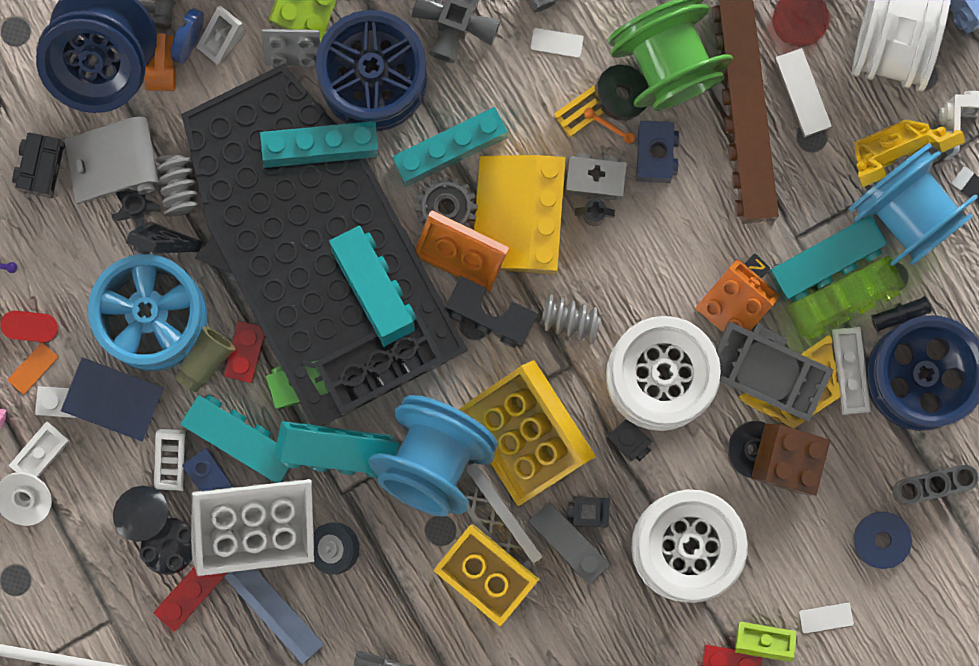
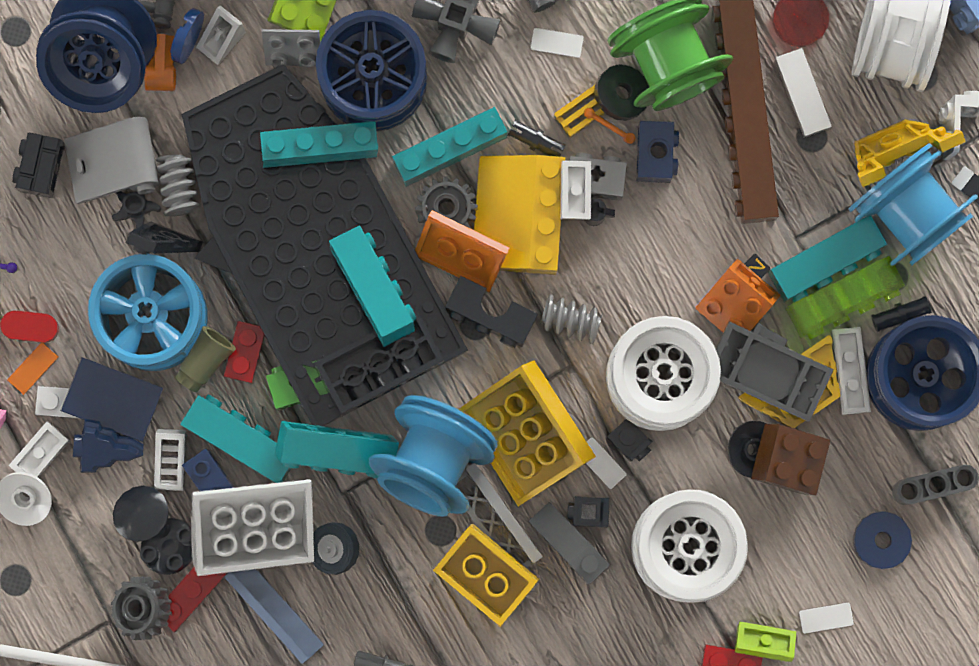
(103, 447): none -> dark blue rock
(154, 608): none -> dark grey gear
(536, 139): none -> black pin
(575, 190): none -> white plate
(604, 465): none -> white sticker

